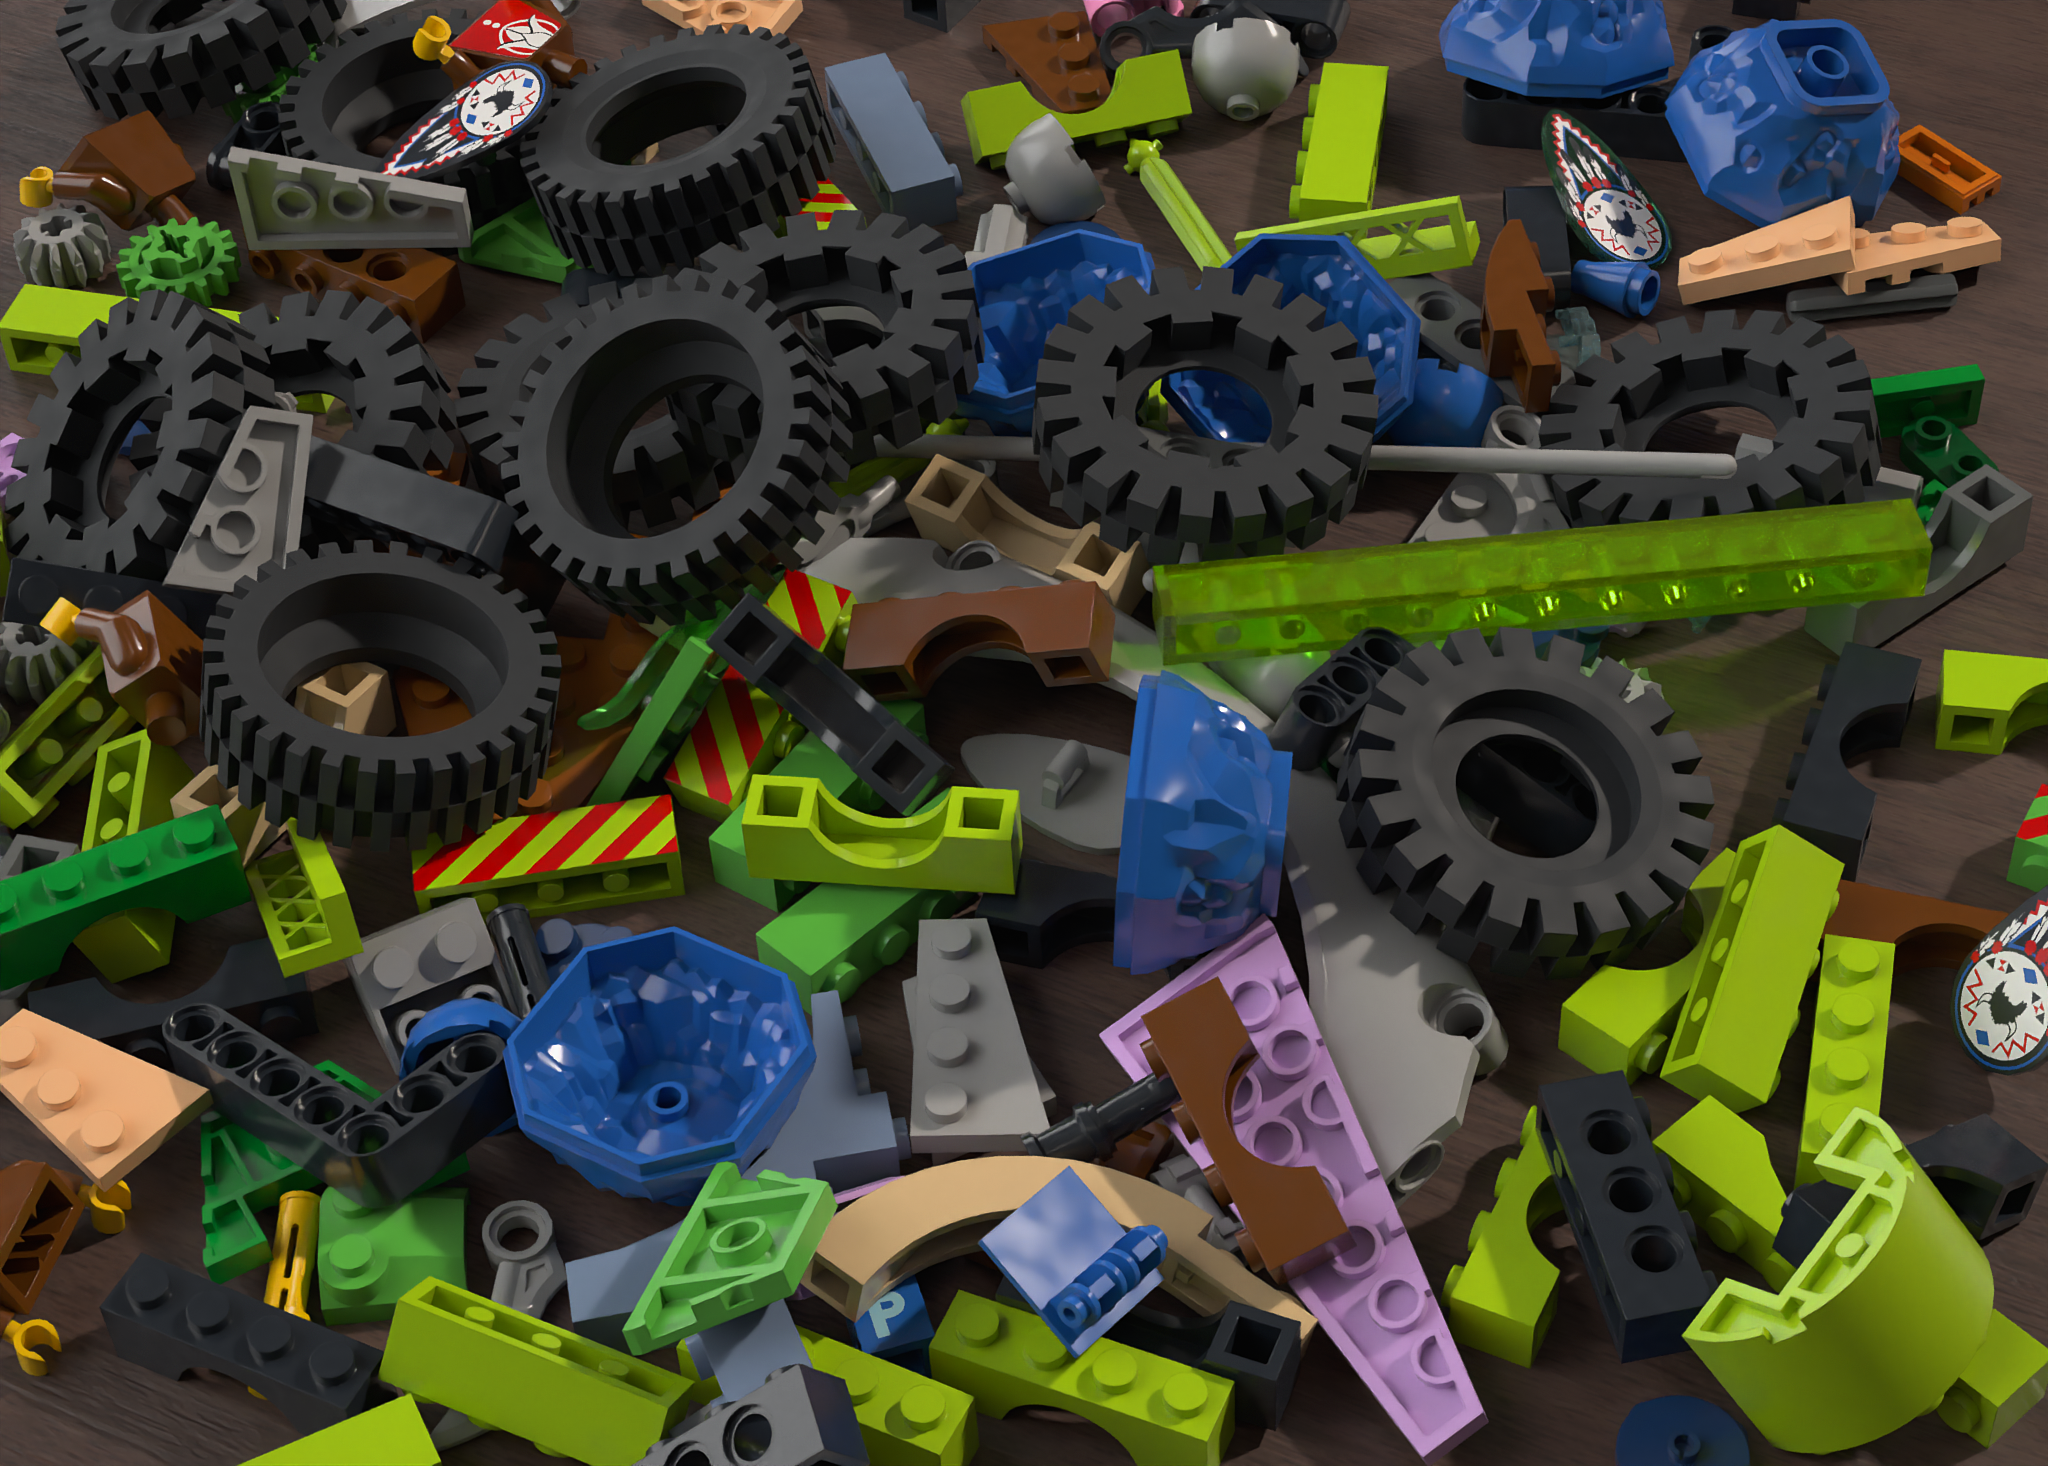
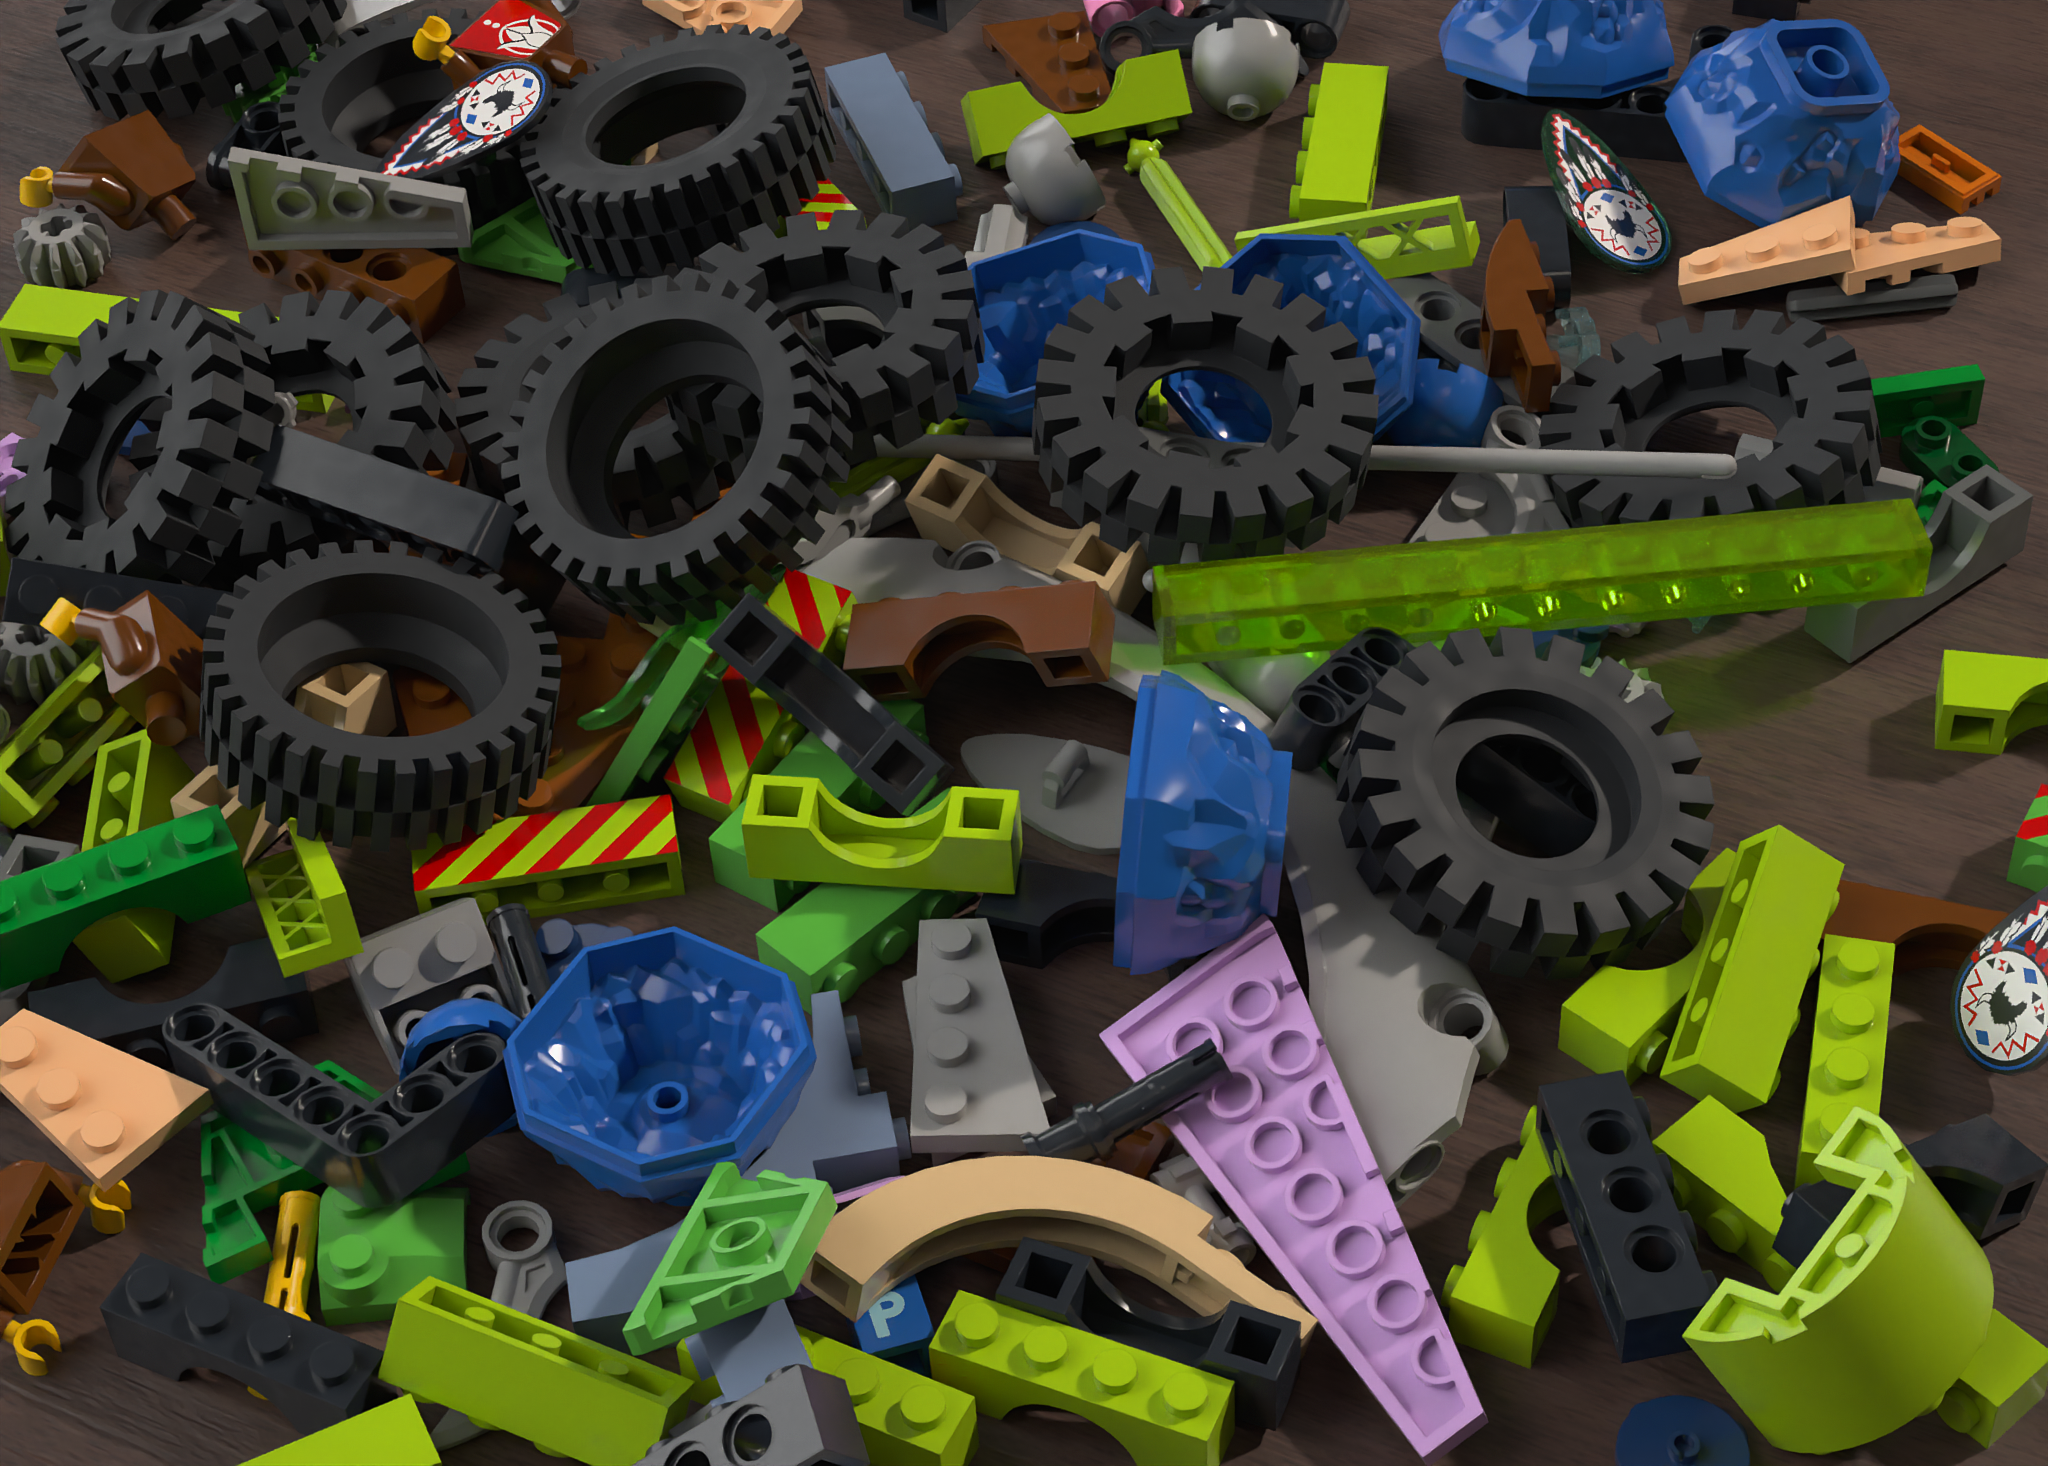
(180, 259): bright green gear -> none
(250, 506): light grey wing -> none
(1075, 1260): hinge -> none
(1285, 1209): reddish brown arch -> none
(1621, 286): blue cone -> none
(1863, 710): black arch -> none

